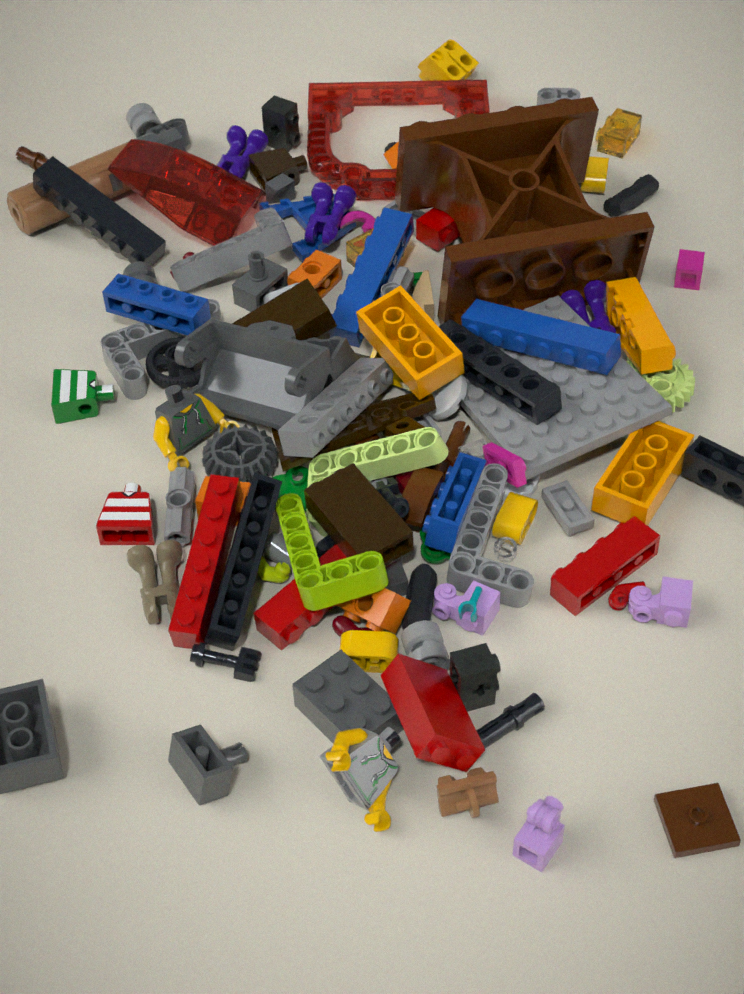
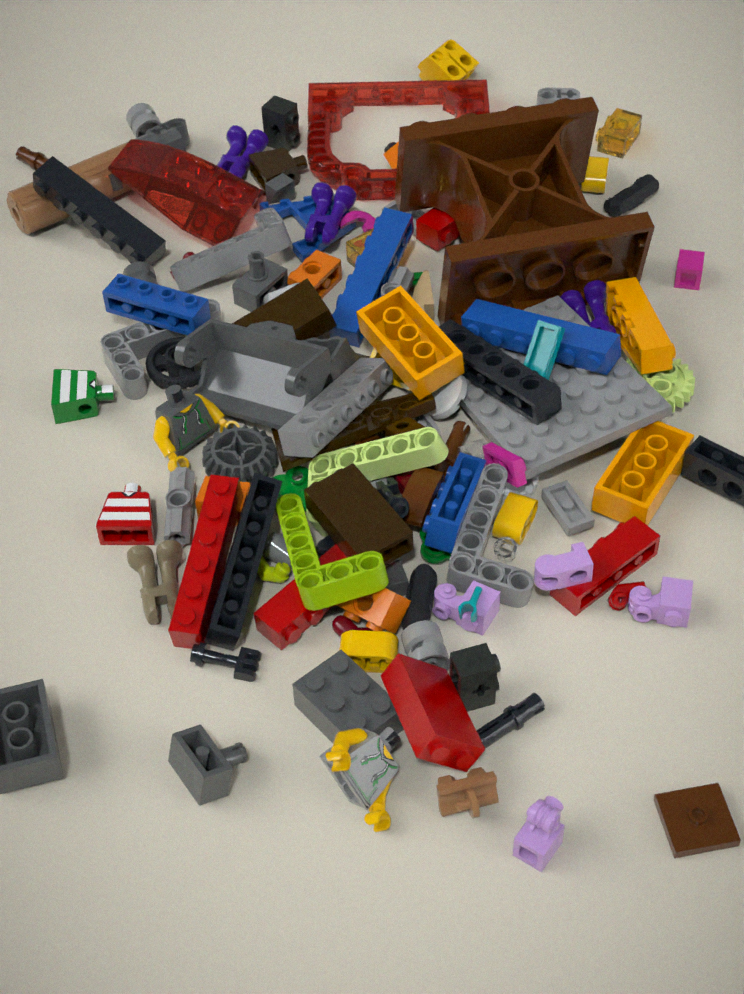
(544, 348): none -> teal tile
(564, 569): none -> lavender leg

